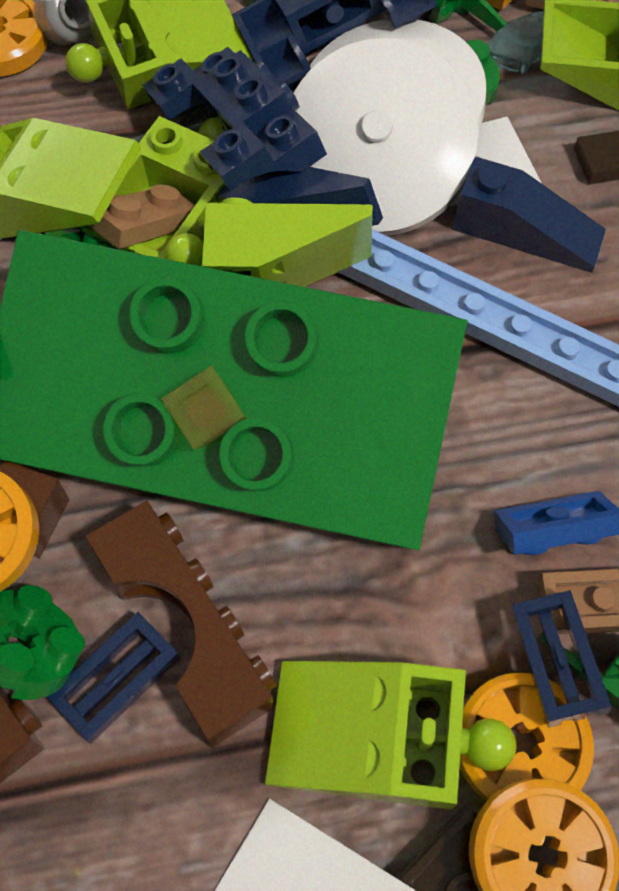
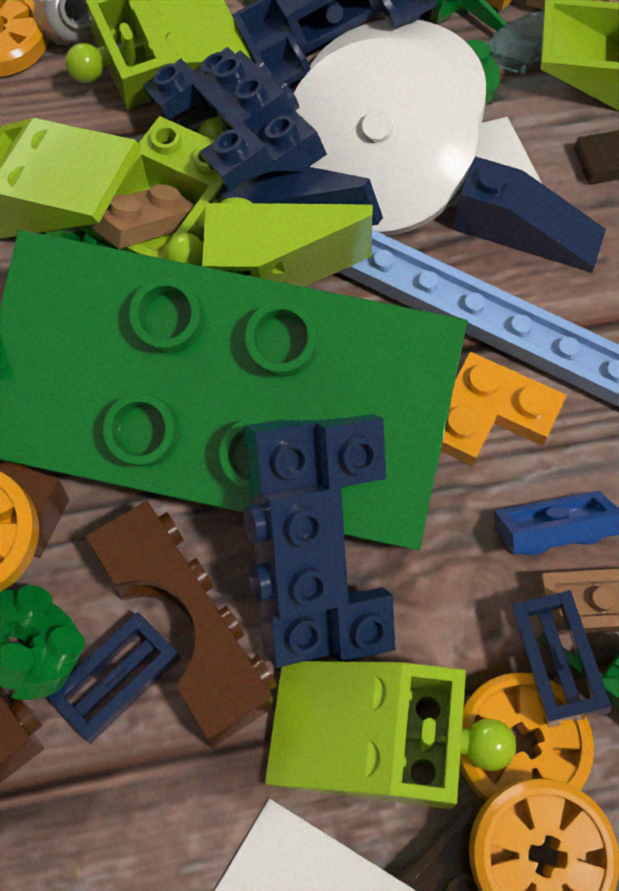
(203, 408): clear yellow plate -> none
(300, 538): none -> dark blue bracket
(498, 396): none -> light orange plate

